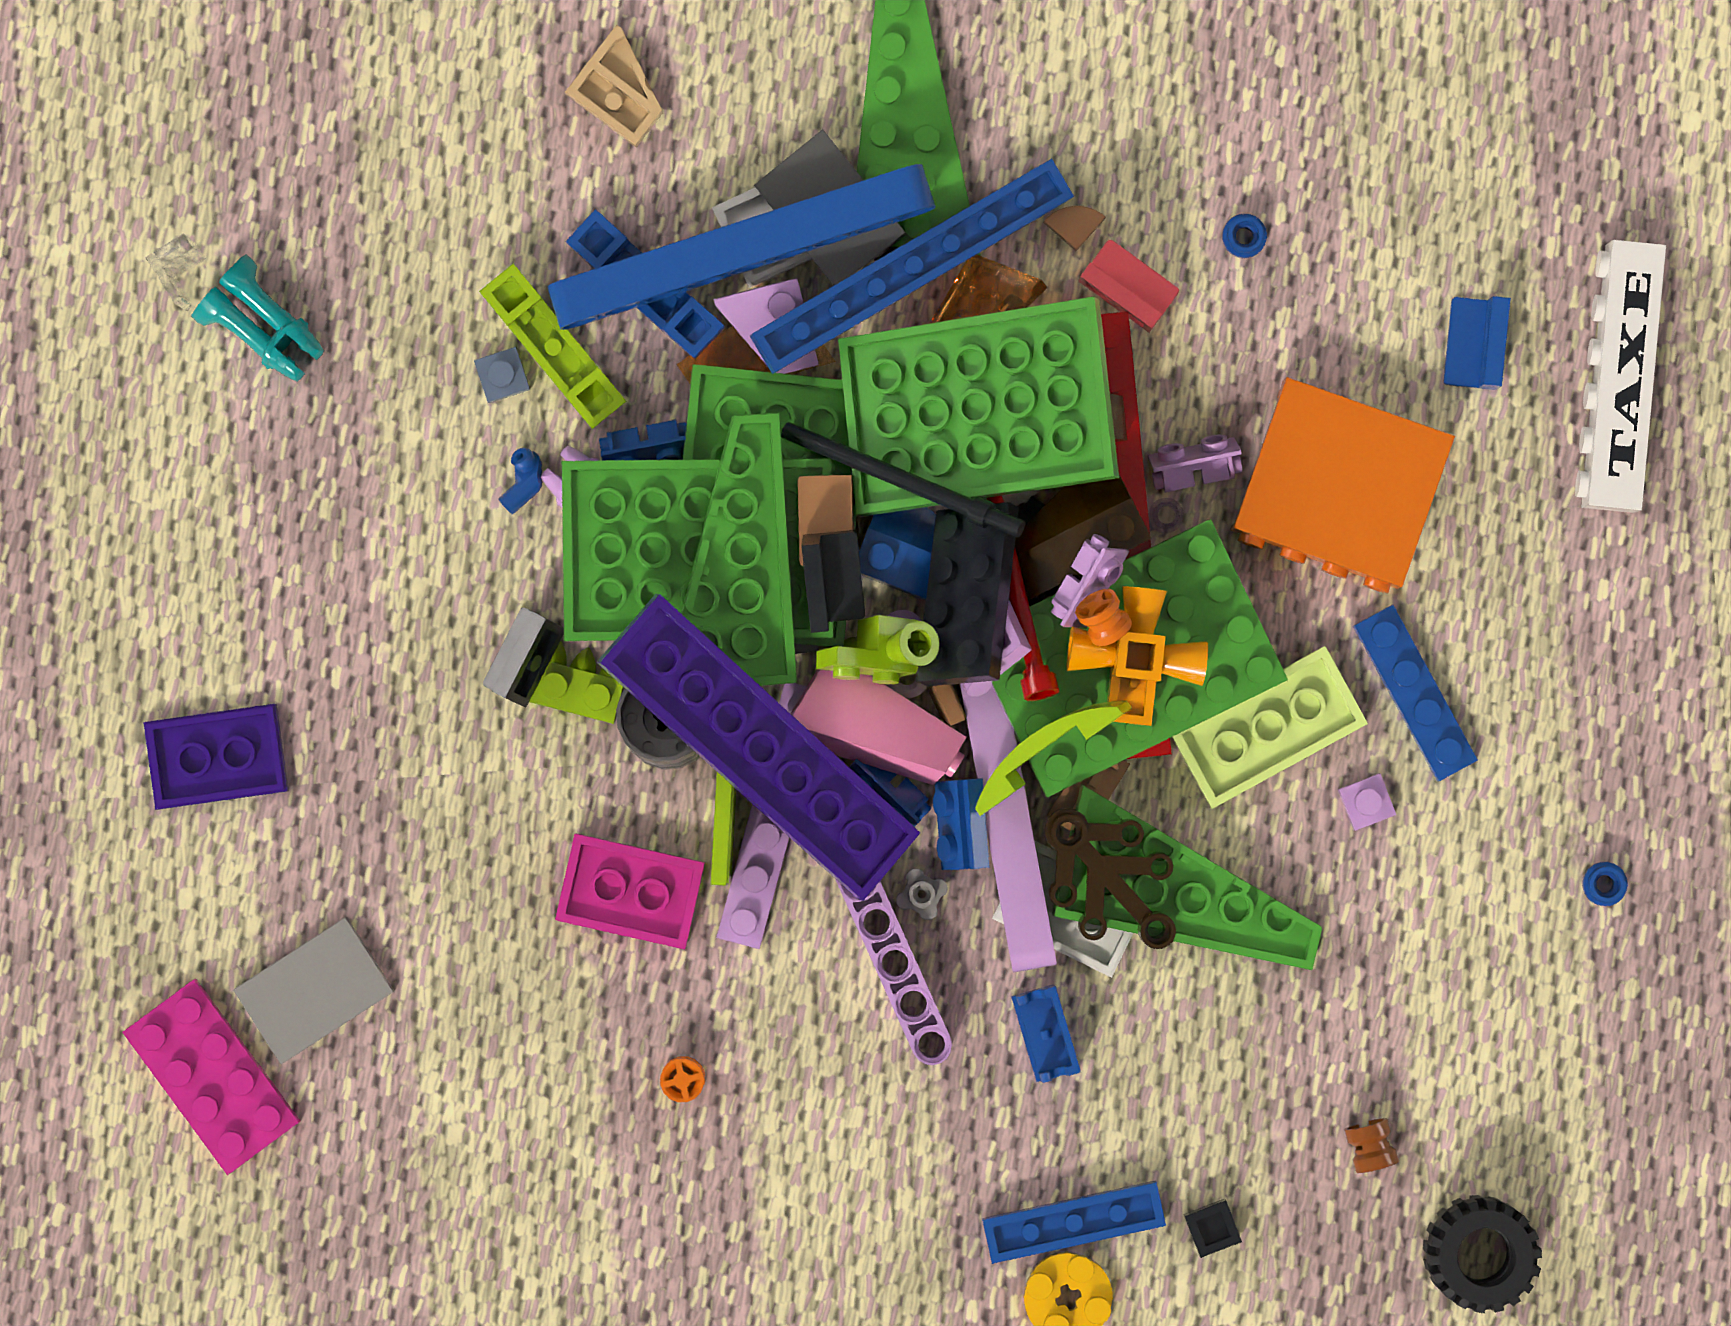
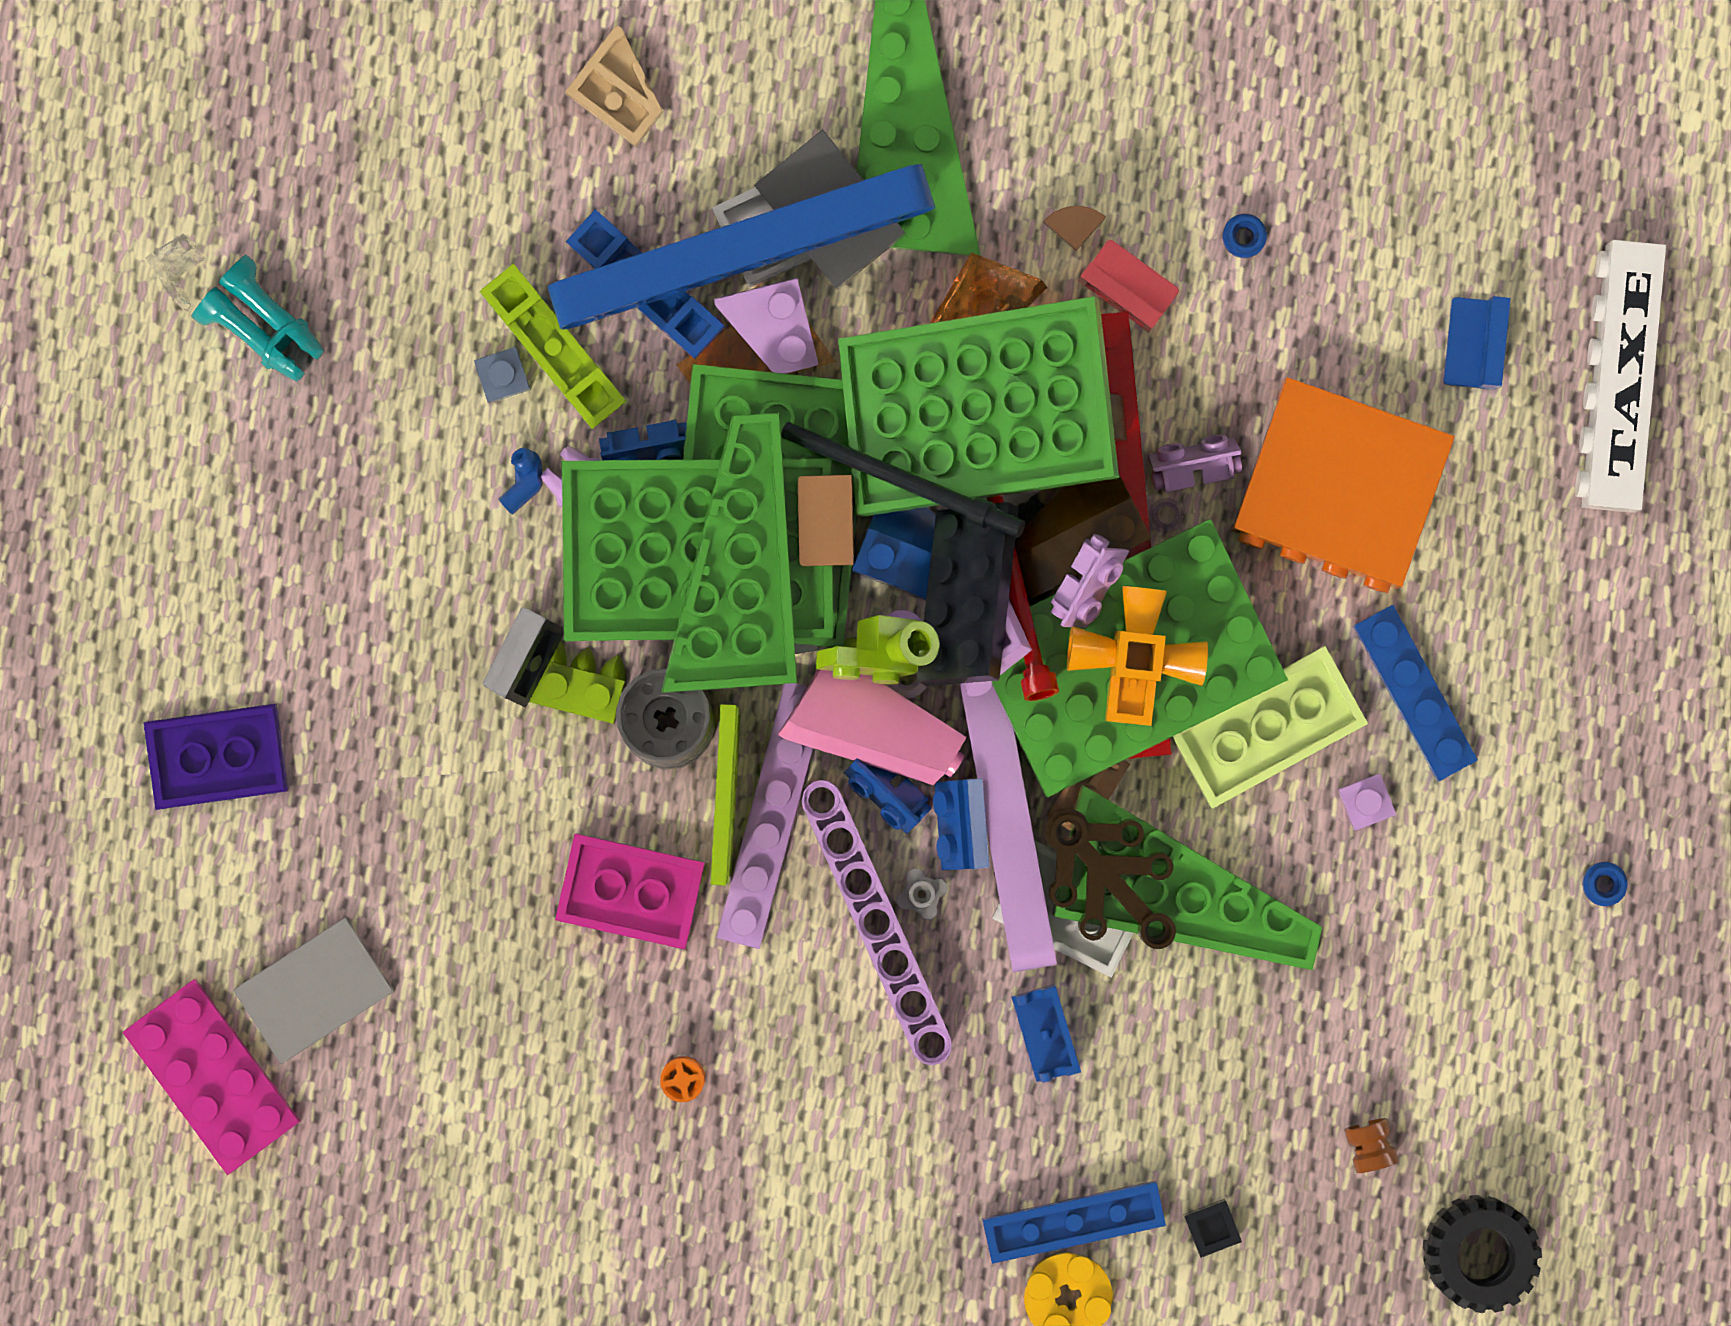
(758, 747): dark purple plate -> none
(832, 578): black panel -> none
(911, 266): blue plate -> none
(947, 704): medium nougat tile -> none
(1007, 780): lime slope -> none
(1103, 617): orange wheel -> none

